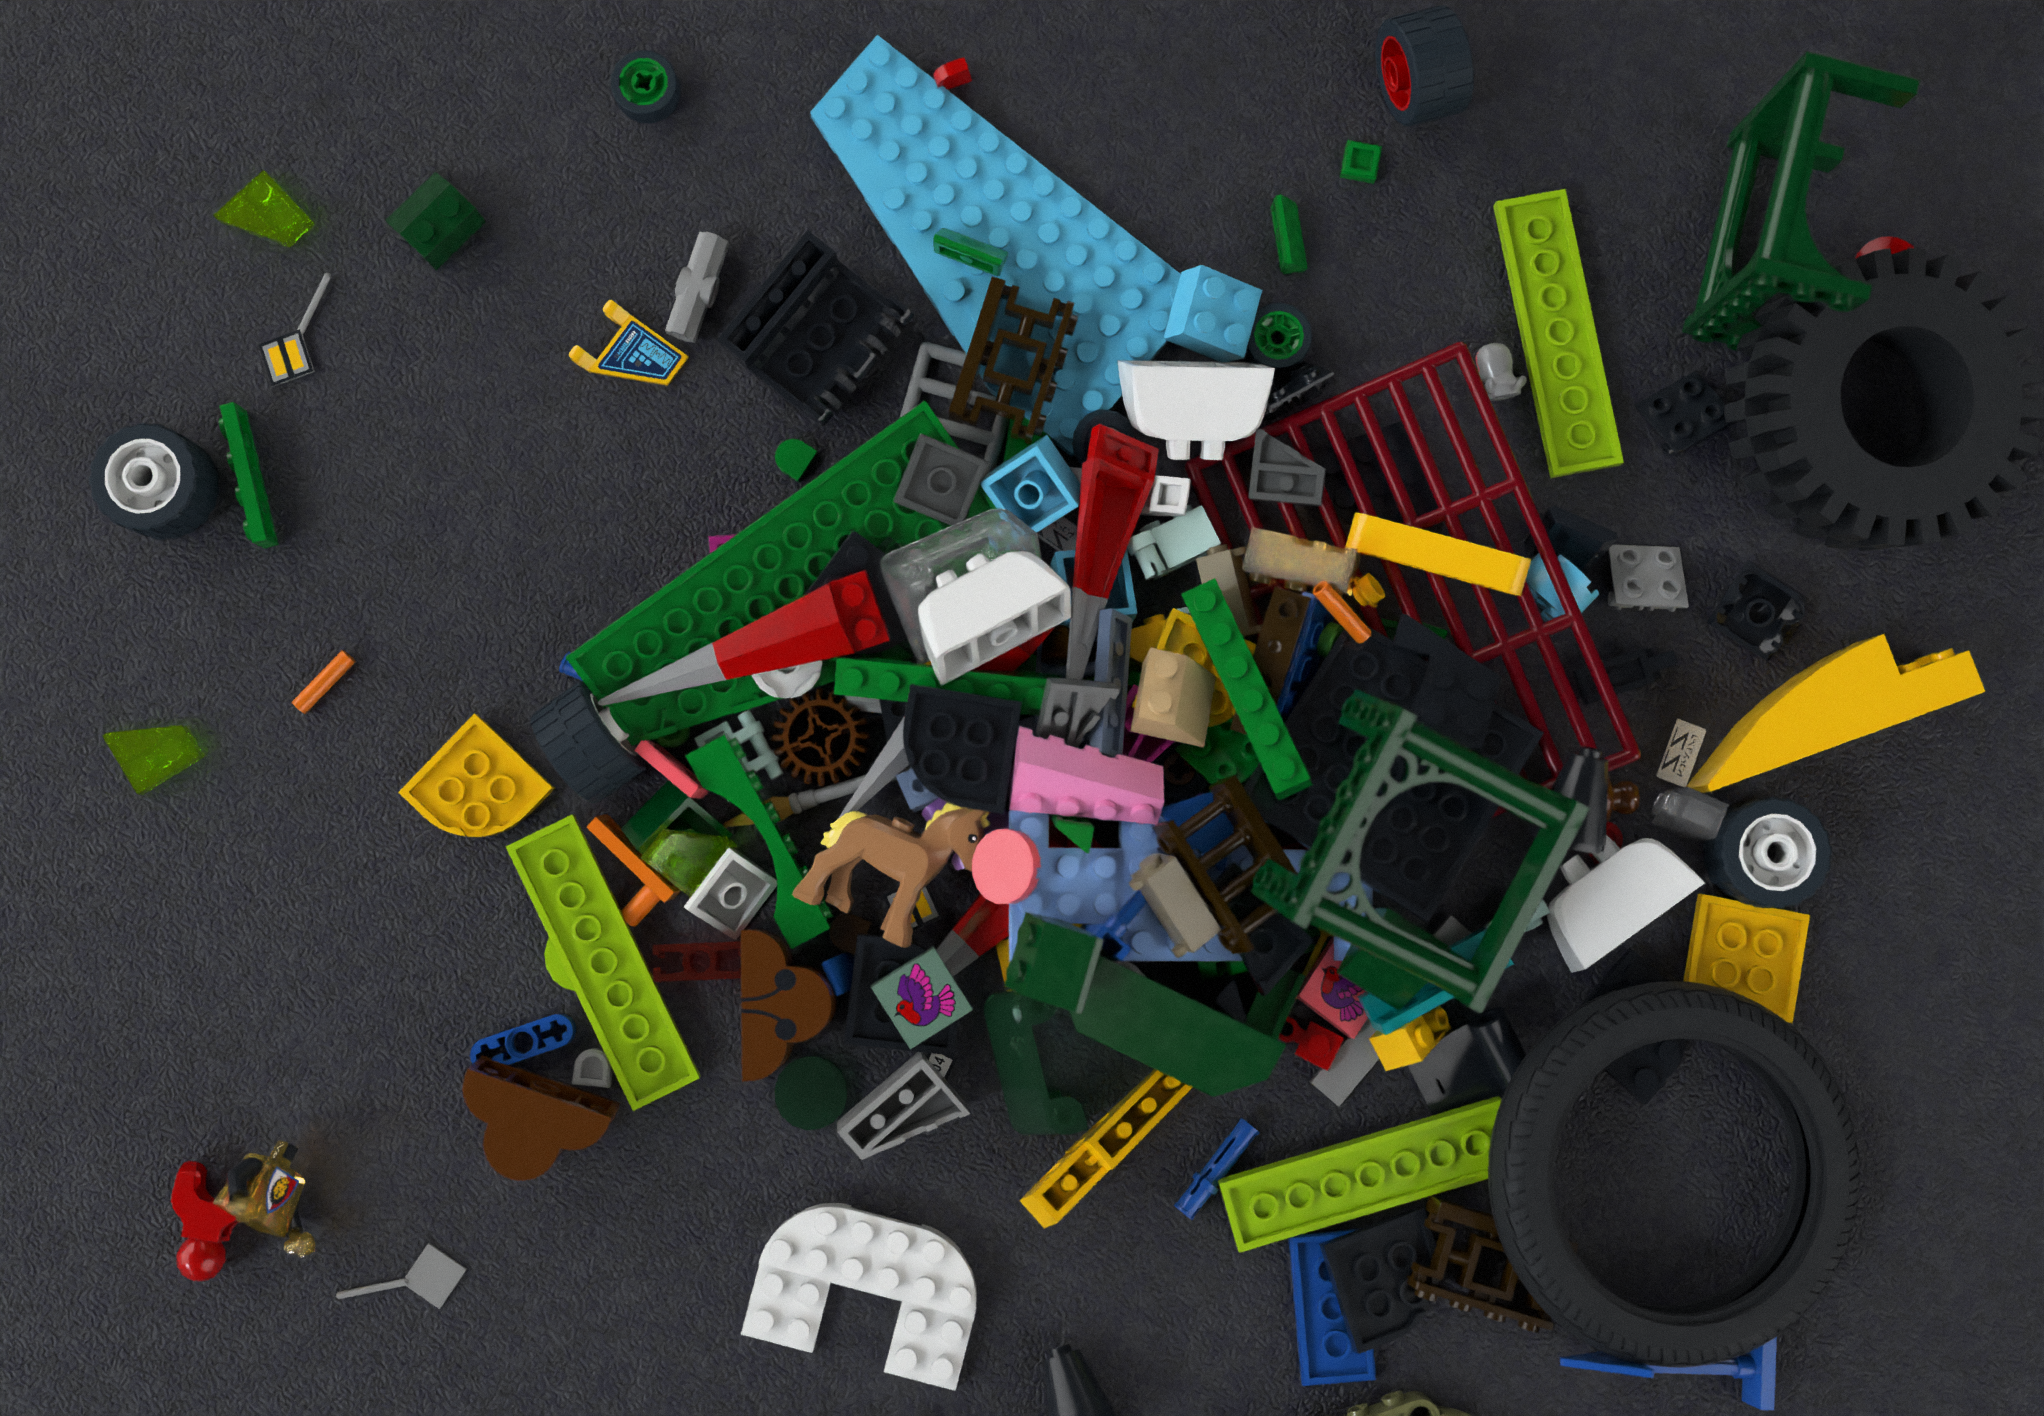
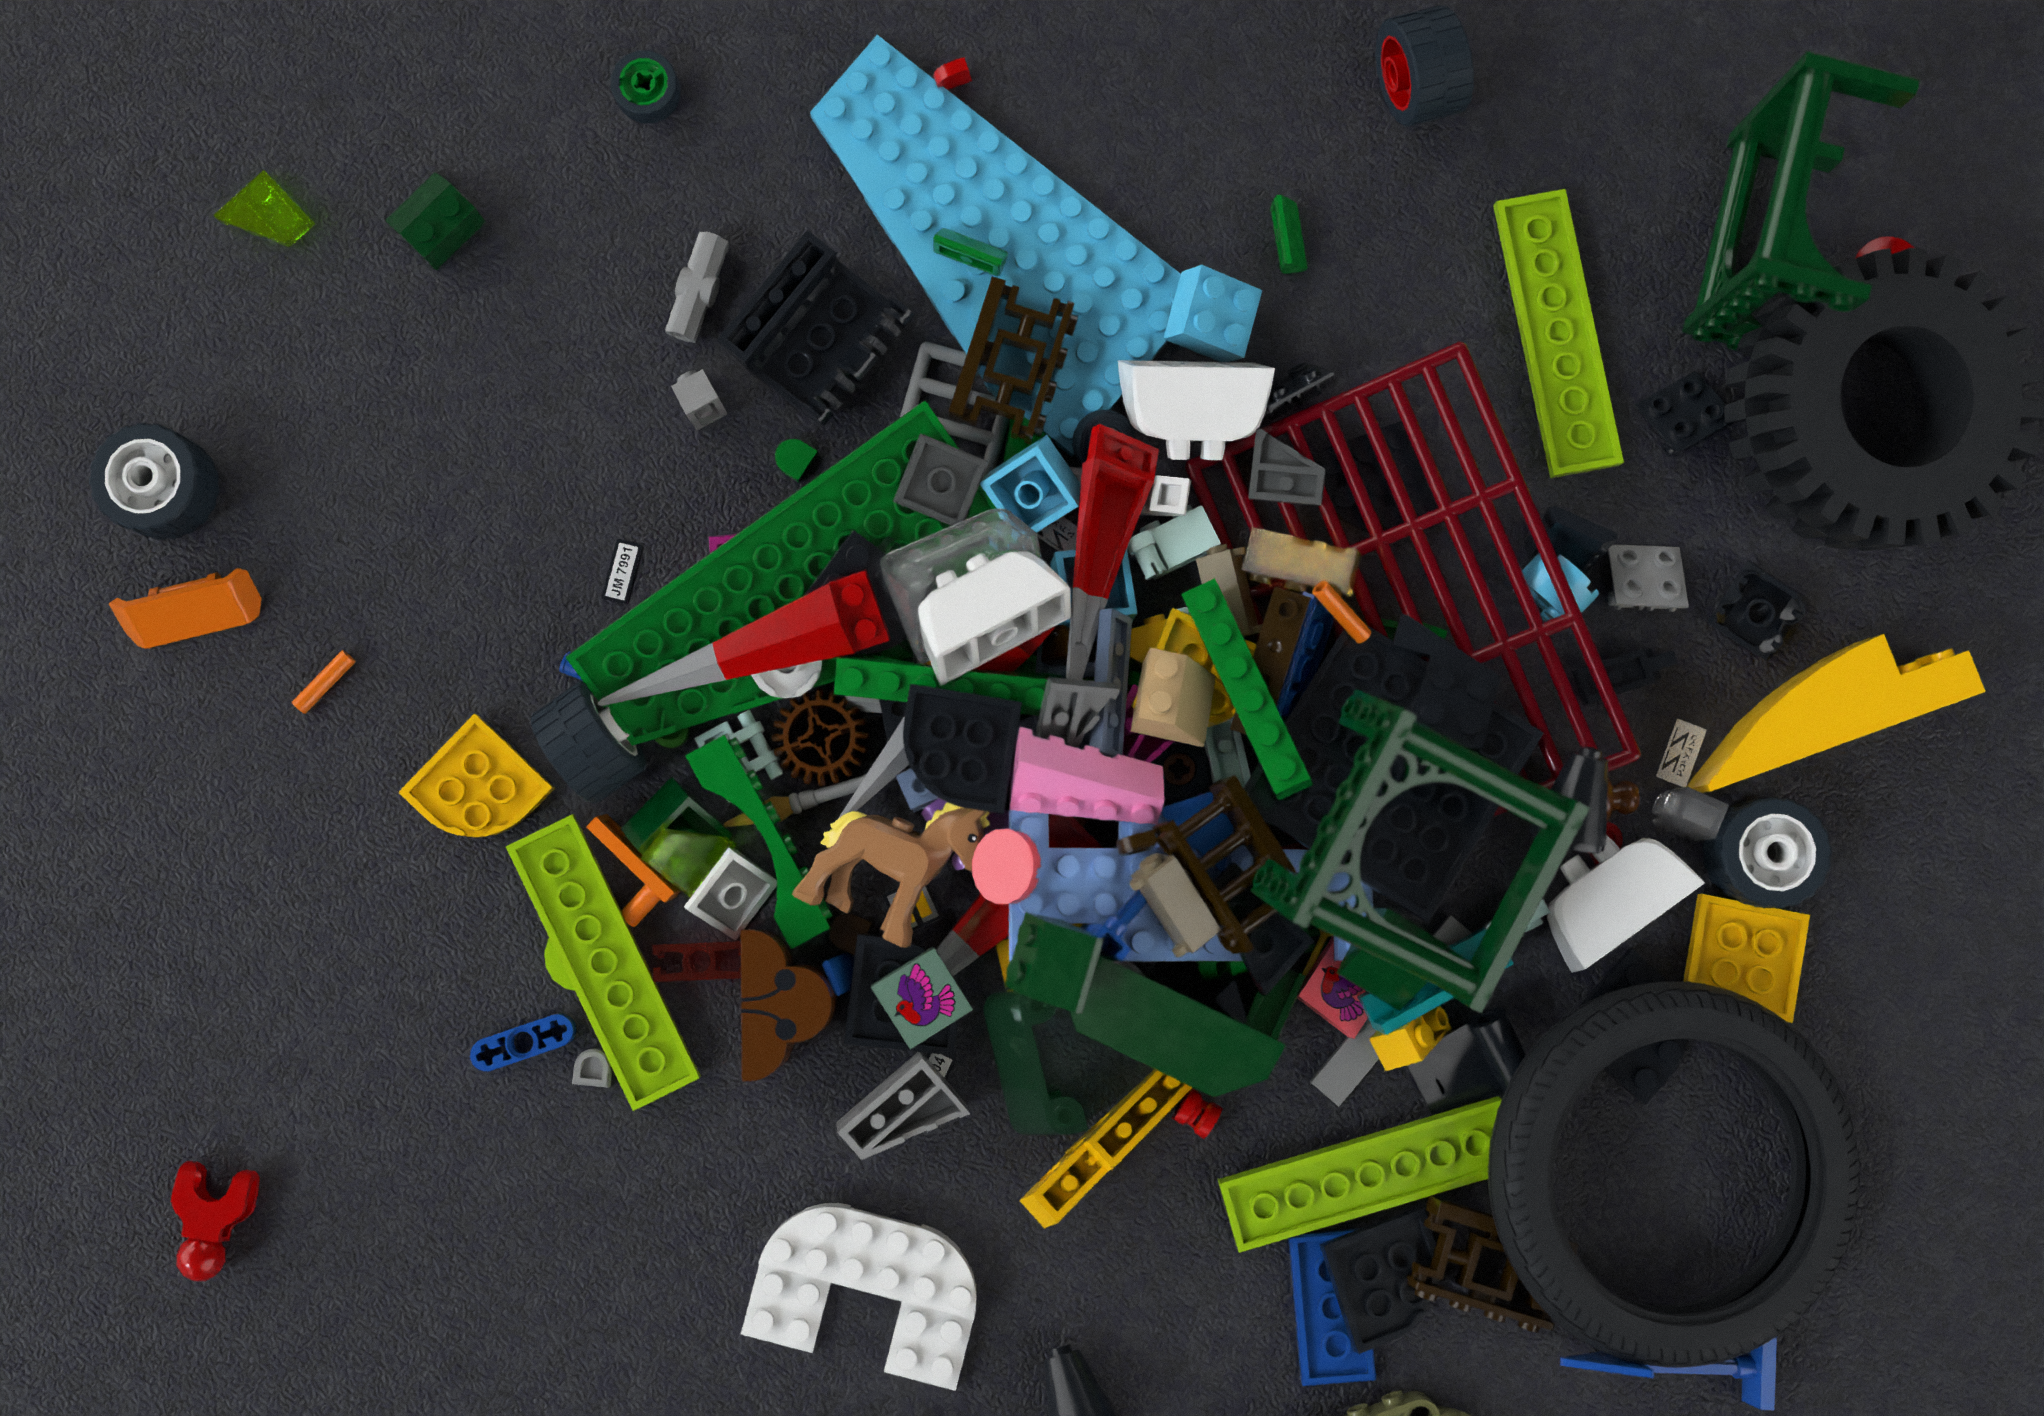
(153, 754): clear neon green wing -> none
(189, 609): none -> orange piece
(244, 462): green plate -> none
(267, 1196): clear yellow torso -> none
(288, 355): piece -> none
(431, 1277): light grey piece -> none
(531, 1117): reddish brown brick -> none
(621, 571): none -> sticker
(633, 352): flag -> none
(671, 768): coral tile -> none
(698, 399): none -> light grey slope
(811, 1092): clear green tile -> none
(1076, 829): green slope -> none
(1136, 843): none -> dark brown tile
(1190, 1109): none -> red wheel
(1218, 1166): blue pin -> none
(1223, 754): green hinge -> none
(1292, 328): wheel -> none
(1315, 1044): red plate -> none
(1328, 638): bright green tile -> none
(1360, 161): green tile -> none
(1368, 590): yellow plate -> none
(1438, 554): yellow beam -> none
(1496, 370): light grey animal -> none

